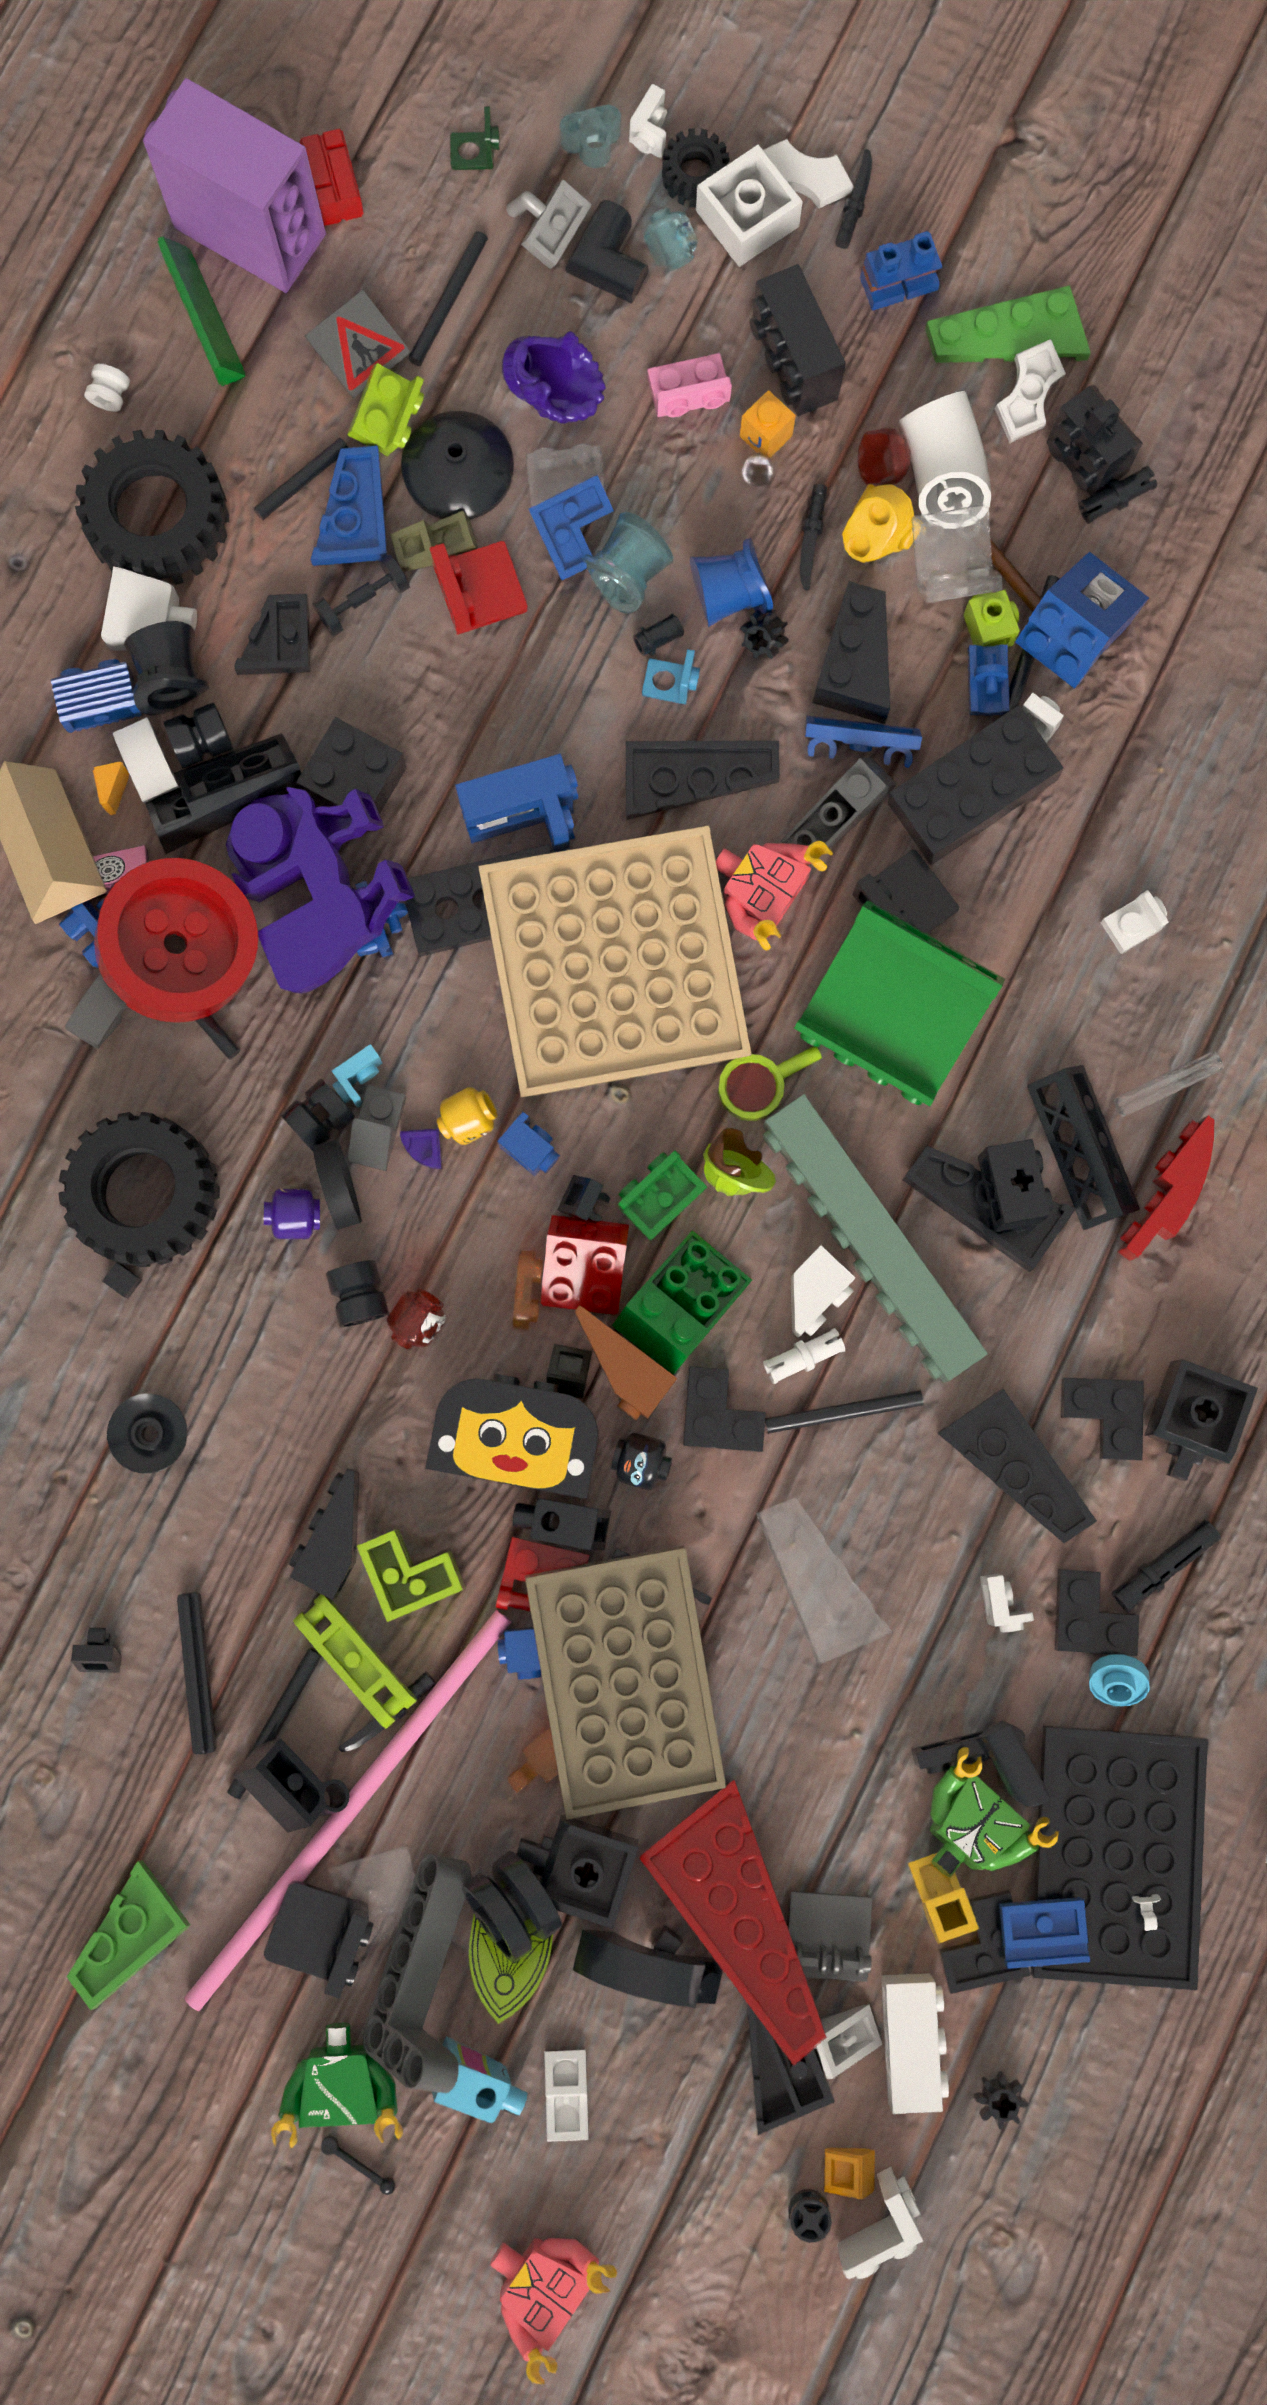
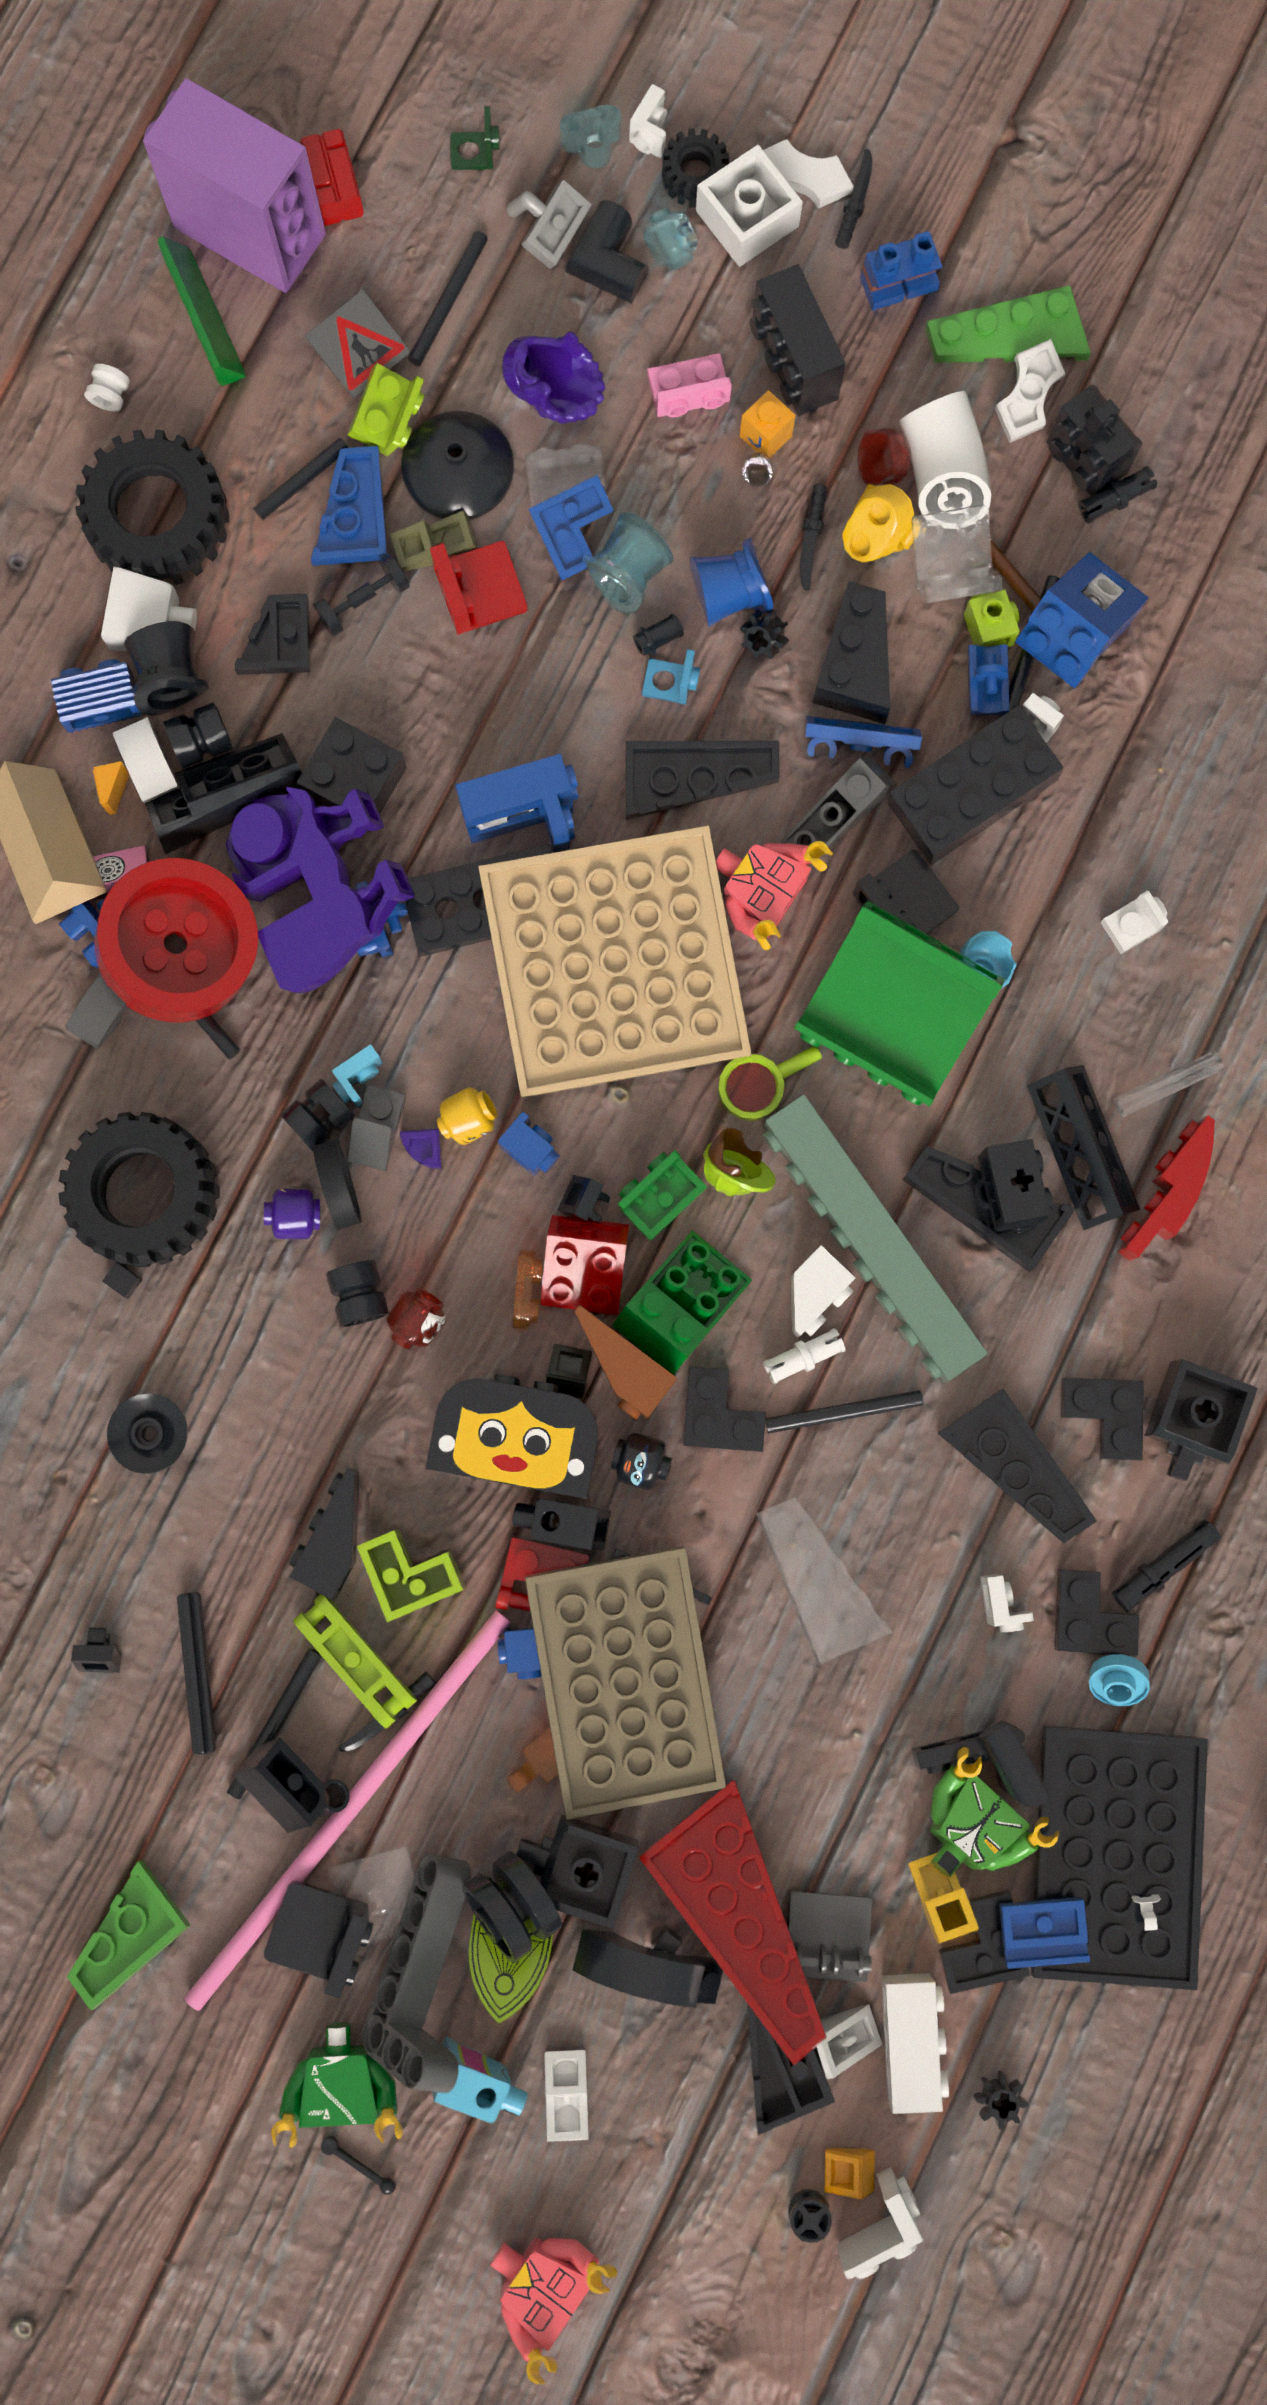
(992, 952): none -> medium azure hair

